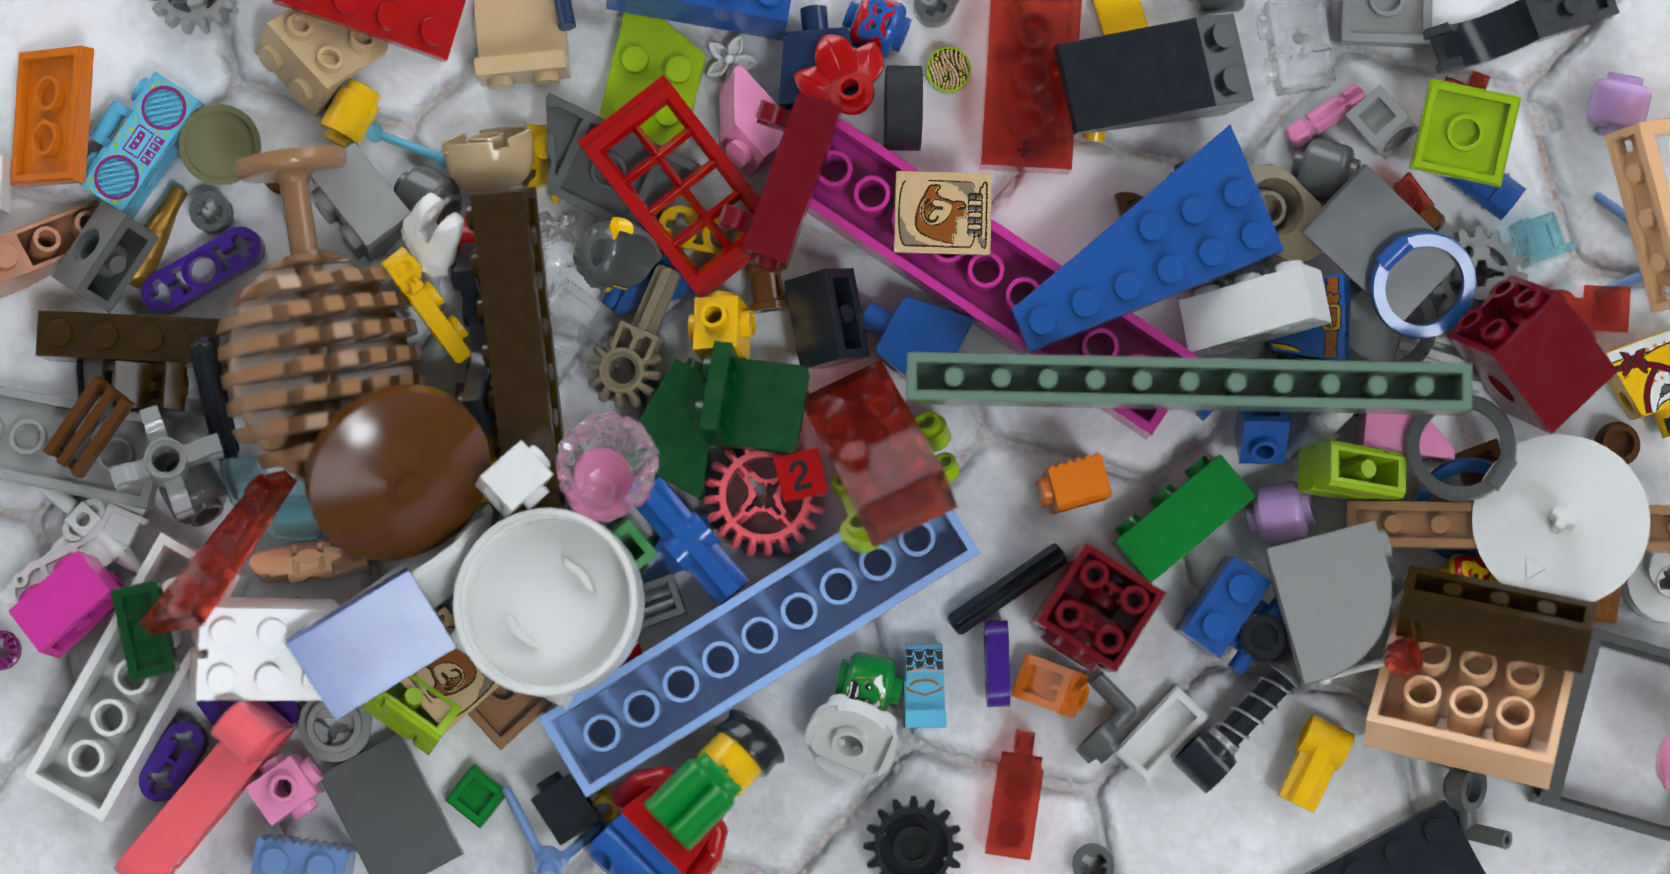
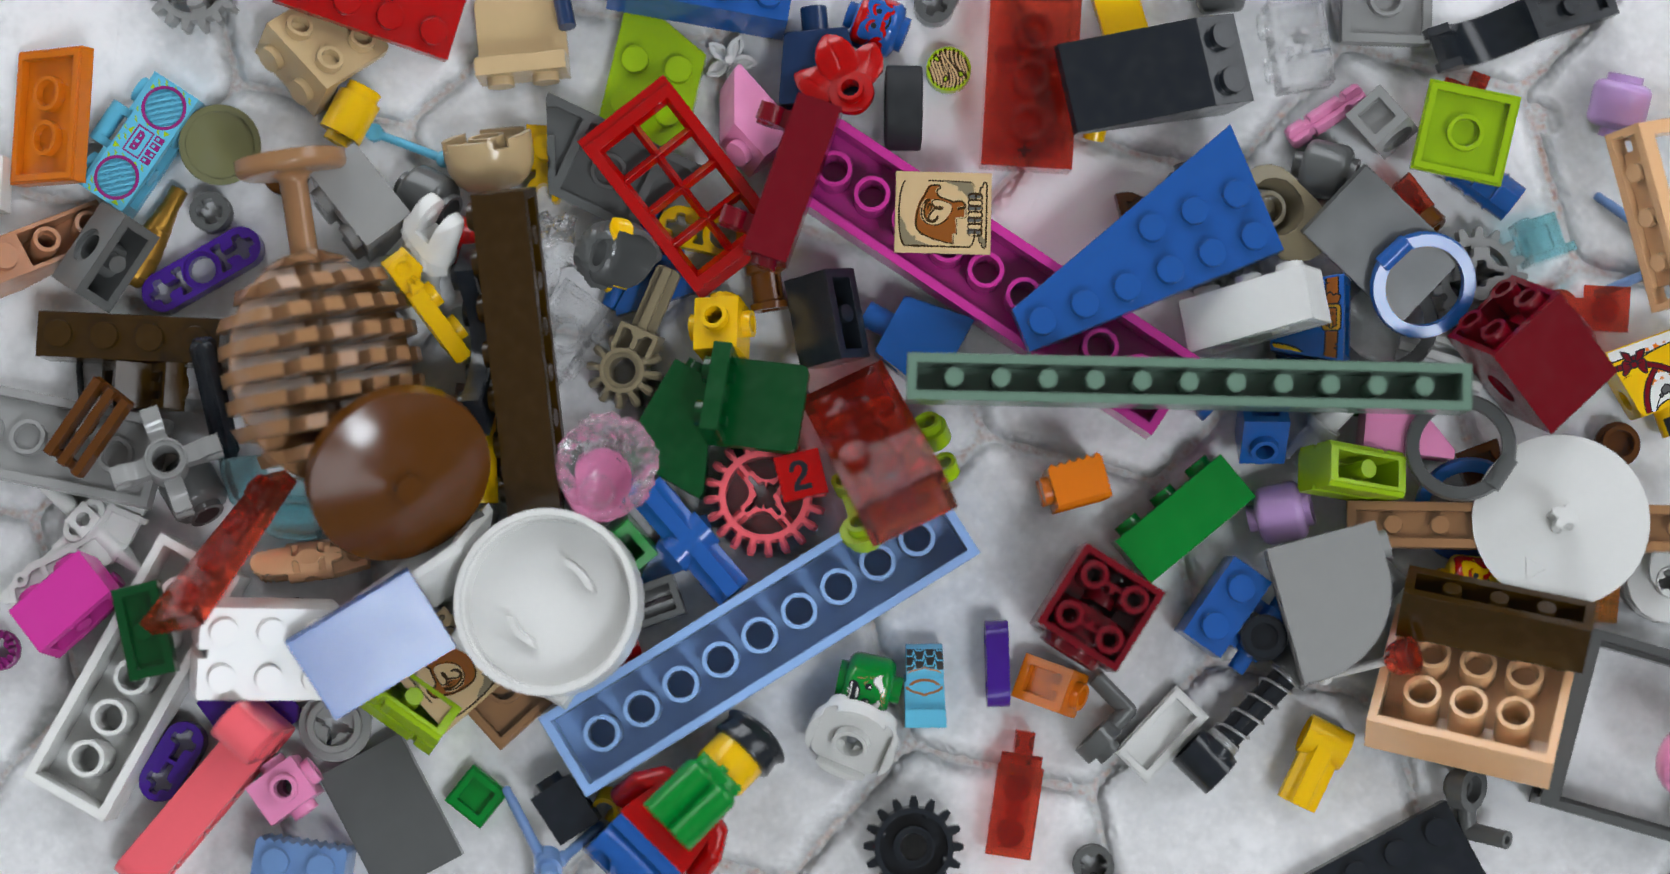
(516, 479): white brick -> none
(1007, 589): black axle -> none

